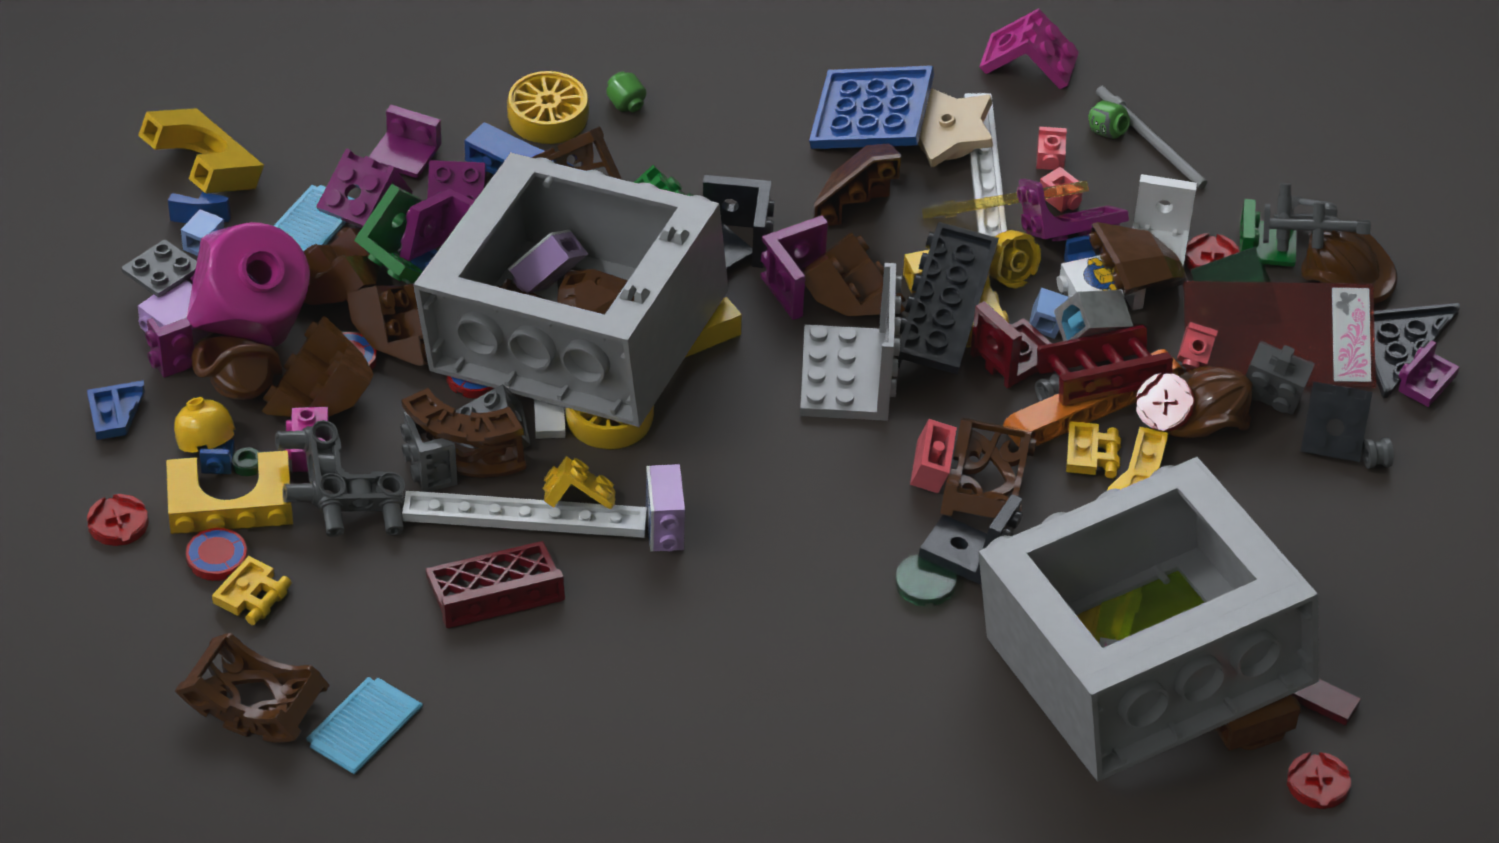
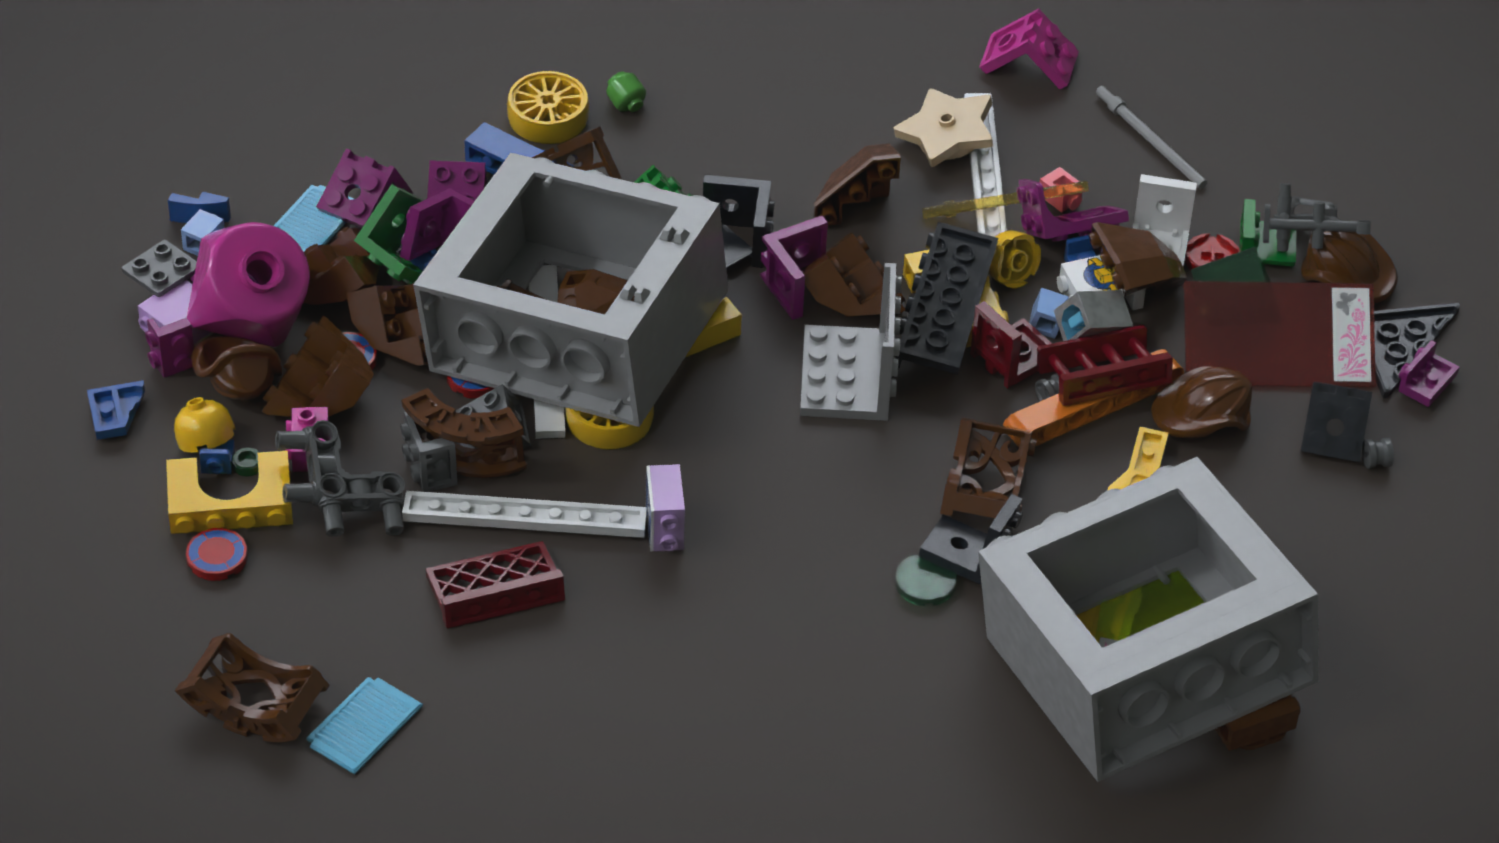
(117, 520): red tile -> none
(222, 161): yellow arch -> none
(245, 584): yellow plate -> none
(409, 141): magenta bracket -> none
(547, 261): lavender piece -> none
(577, 474): yellow bracket -> none
(872, 107): blue plate -> none
(933, 456): coral brick -> none
(1051, 148): coral brick -> none
(1083, 449): yellow plate -> none
(1109, 119): bright green head -> none
(1165, 402): tile -> none
(1201, 335): coral brick -> none
(1278, 377): dark grey hinge -> none
(1319, 780): red tile -> none
(1328, 701): tile -> none

